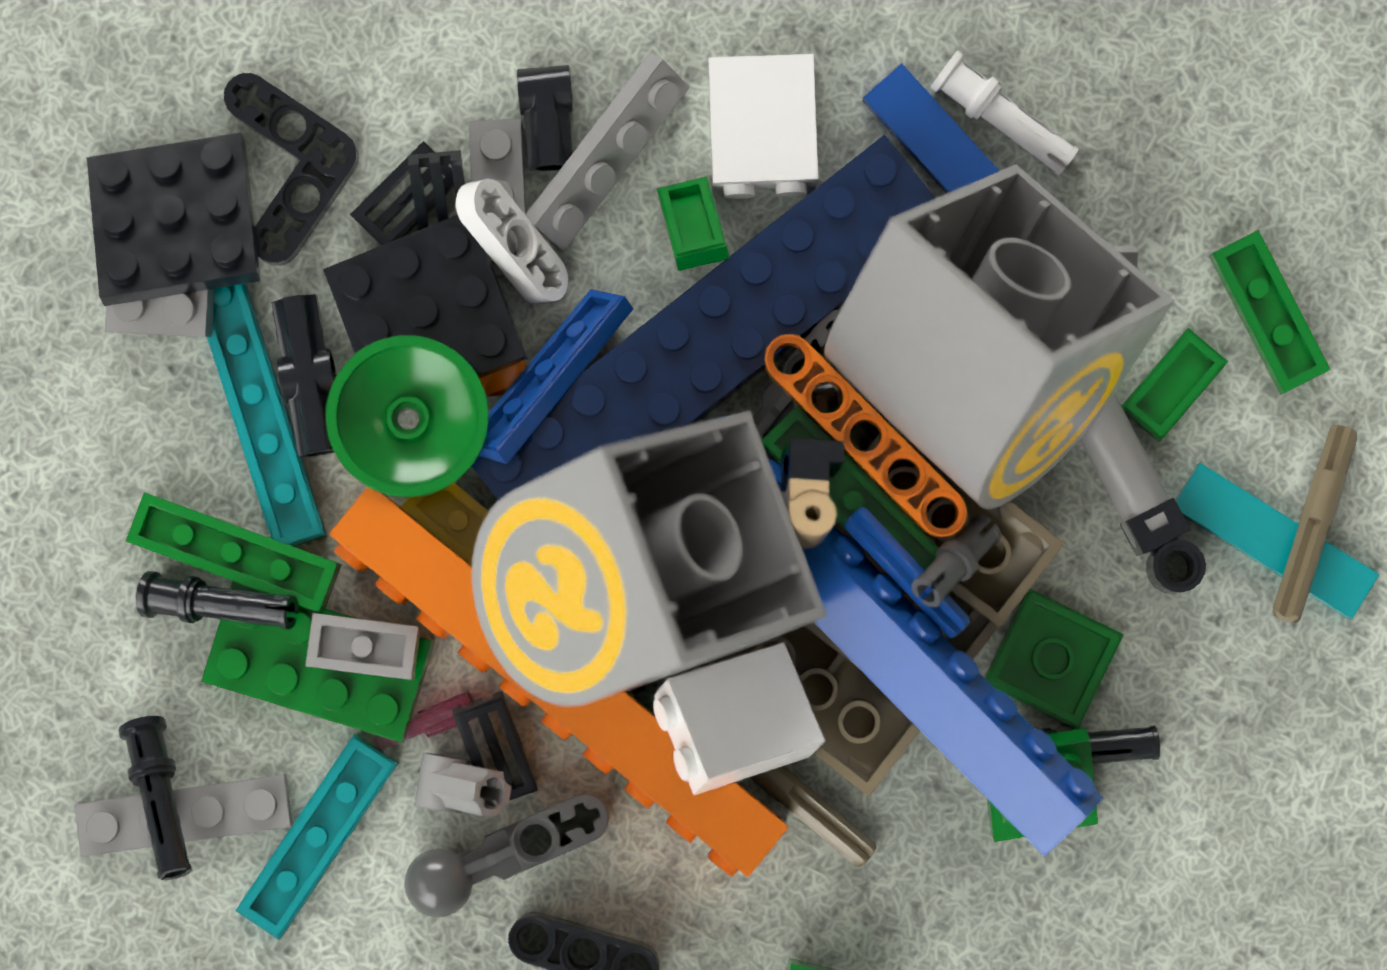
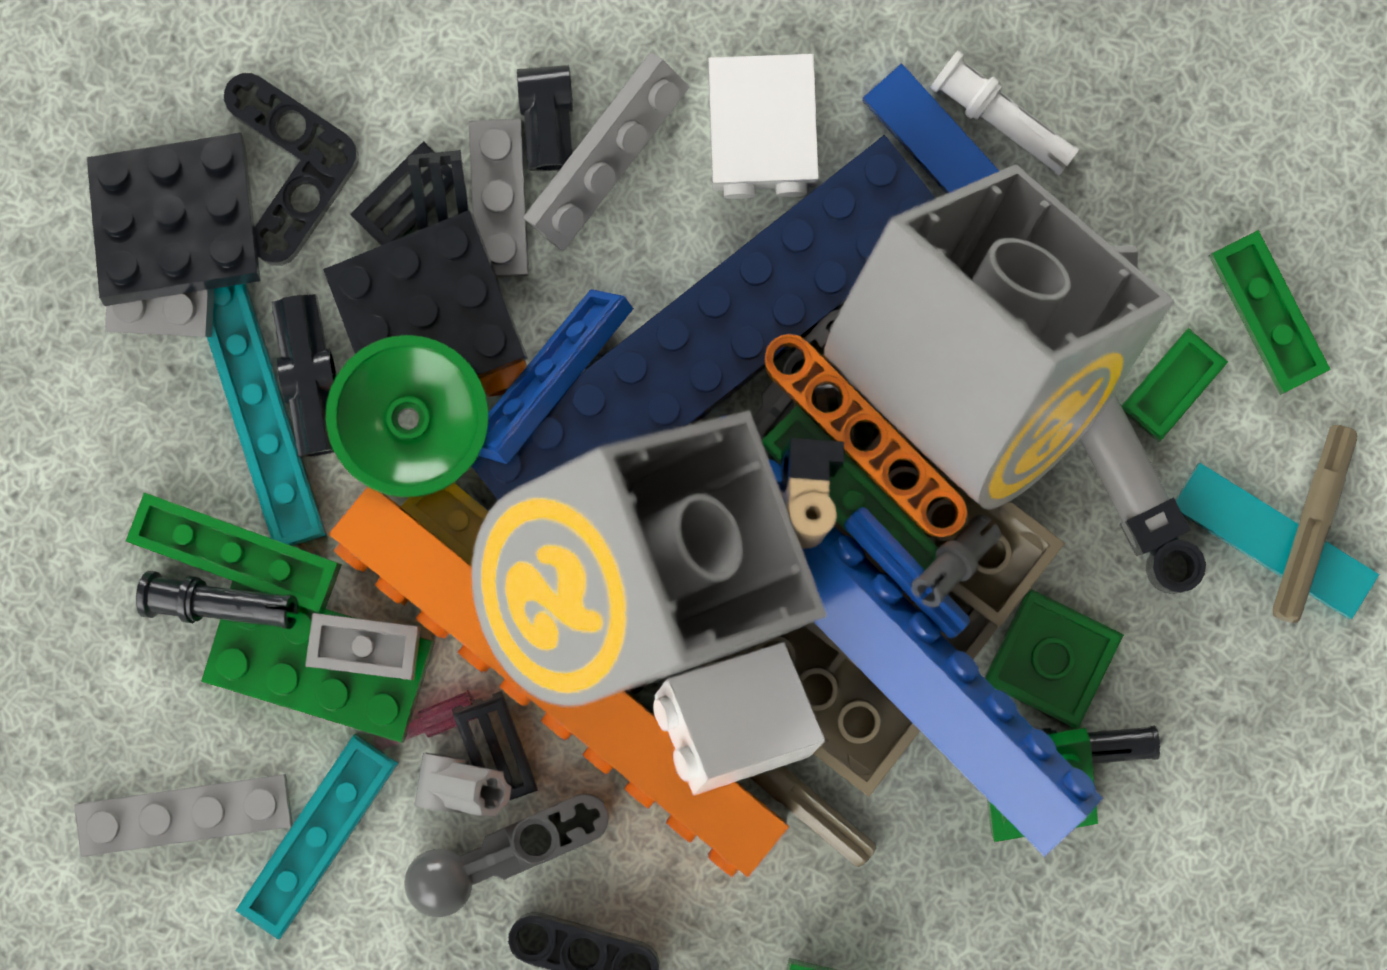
(153, 774): black pin -> none
(536, 267): white beam -> none
(692, 223): green tile -> none

